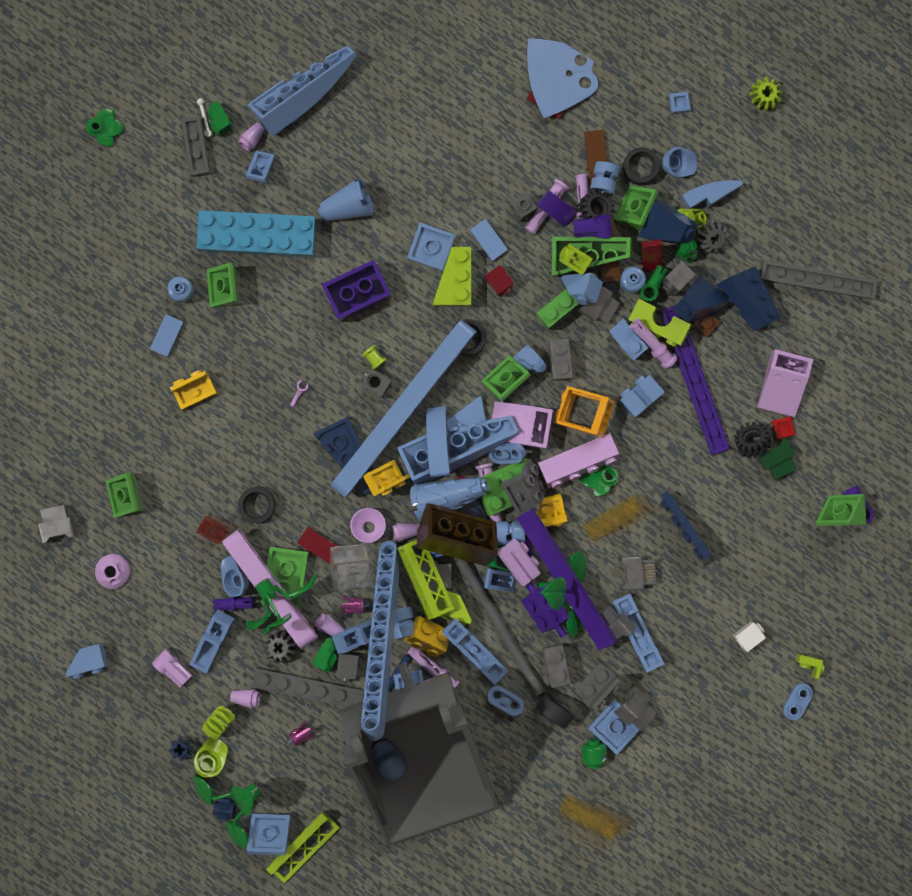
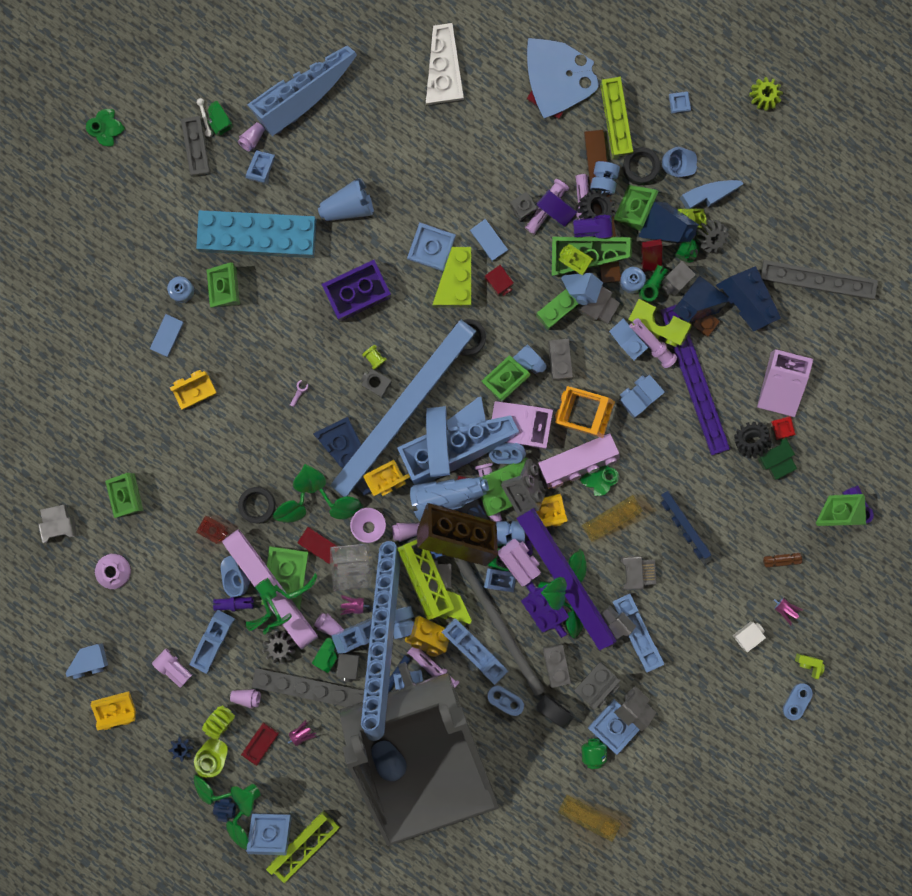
(113, 711): none -> yellow bracket
(260, 744): none -> dark red tile
(310, 481): none -> green plant
(444, 73): none -> white wing
(616, 117): none -> lime fence
(782, 560): none -> reddish brown axle
(785, 607): none -> flat silver piece

